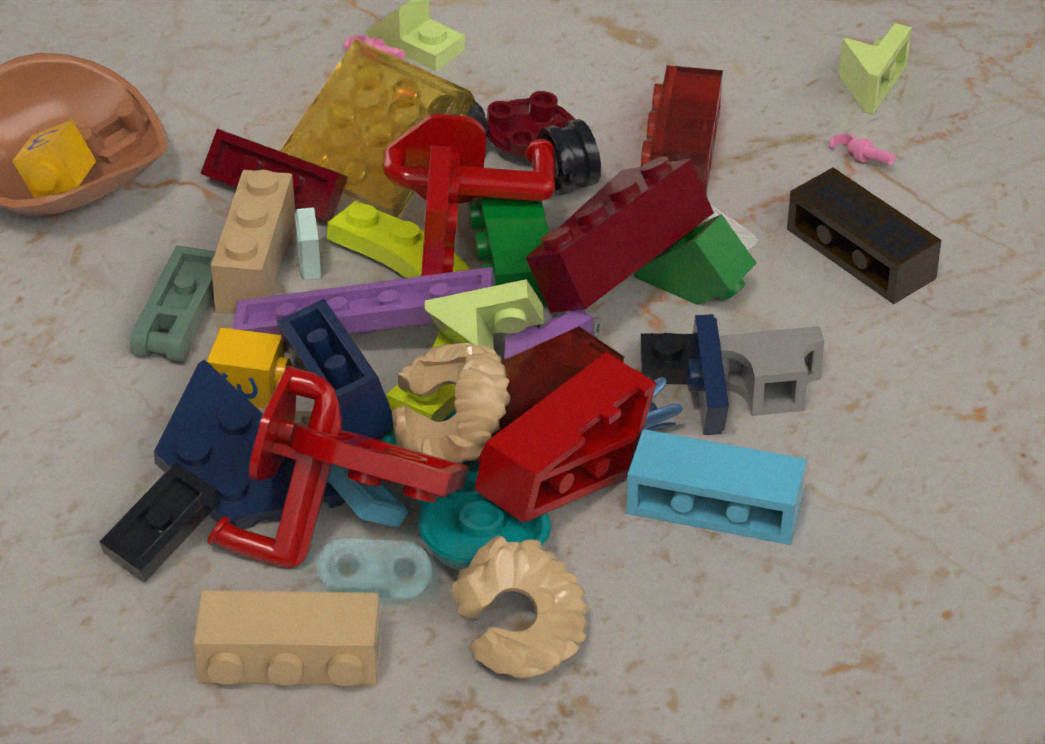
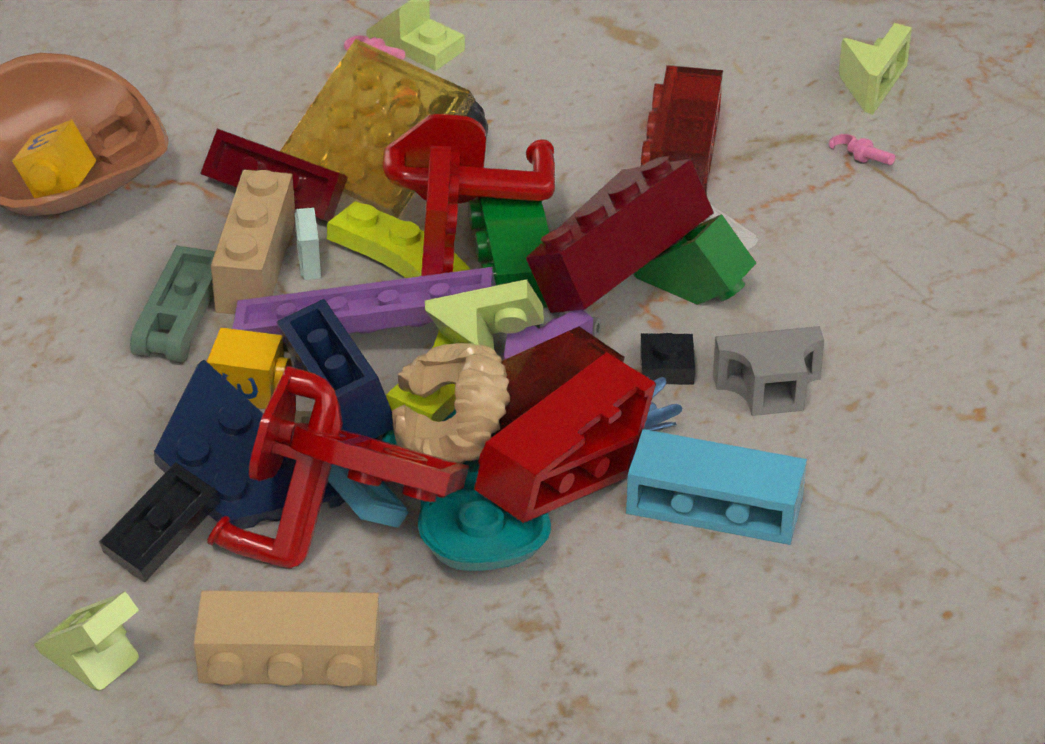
(93, 642): none -> yellowish green slope
(375, 566): clear light blue plate -> none
(518, 122): dark red dish -> none
(556, 601): tan piece -> none
(574, 155): black wheel -> none
(707, 375): dark blue plate -> none
(863, 235): dark brown brick -> none

